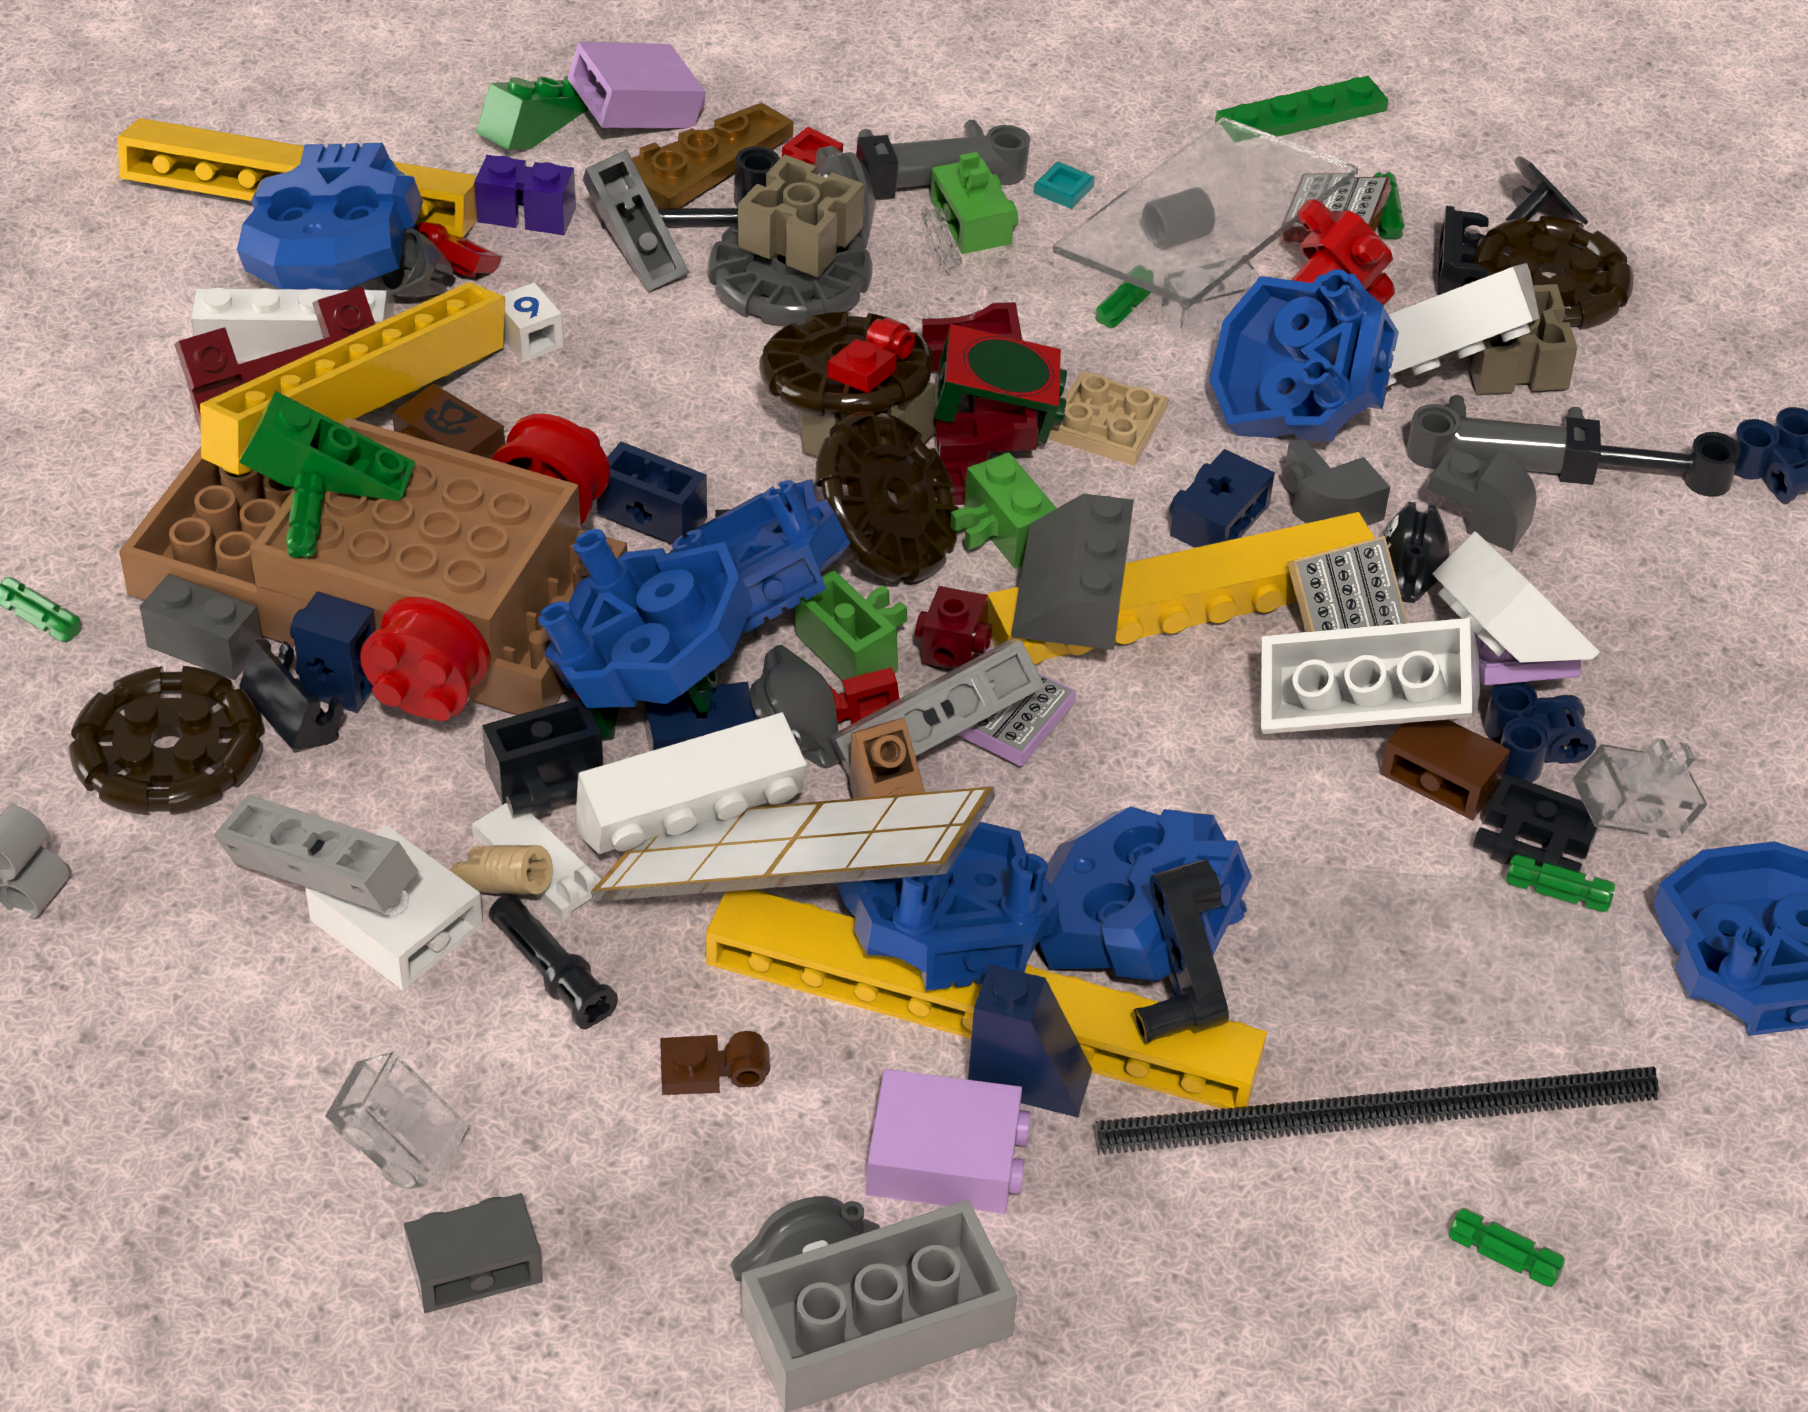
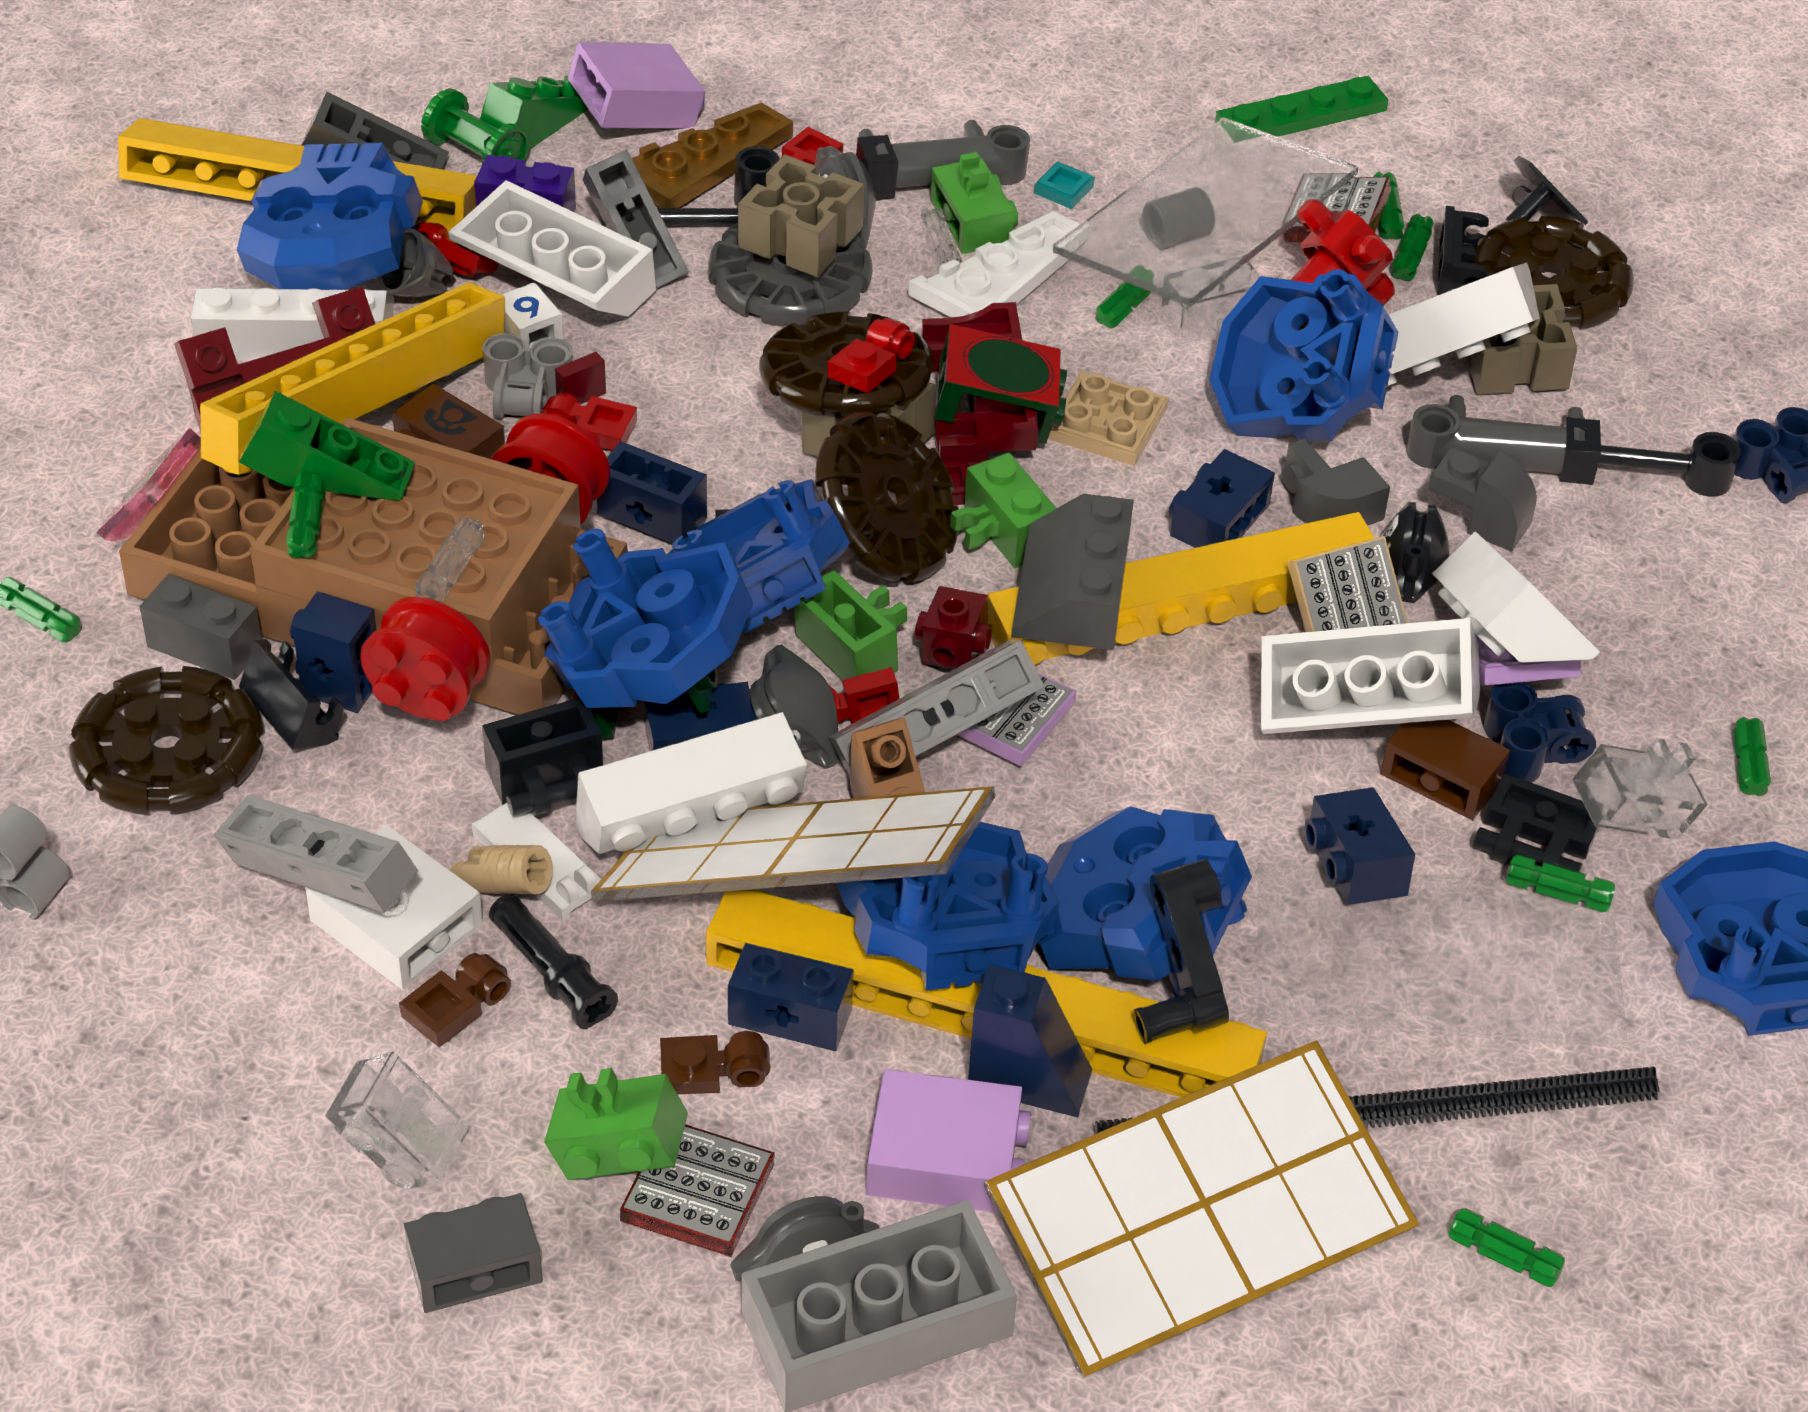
(150, 486): none -> clear pink tile
(344, 123): none -> dark grey slope
(448, 1005): none -> reddish brown plate
(449, 119): none -> green hose
(450, 559): none -> clear axle
(522, 375): none -> light grey piece
(559, 249): none -> white slope
(582, 377): none -> dark red tile
(606, 418): none -> red plate
(615, 1125): none -> bright green brick
(705, 1193): none -> tile
(790, 996): none -> dark blue brick
(997, 270): none -> white wing
(1199, 1207): none -> white piece
(1360, 846): none -> dark blue brick
(1412, 247): none -> green axle
(1754, 763): none -> green piece

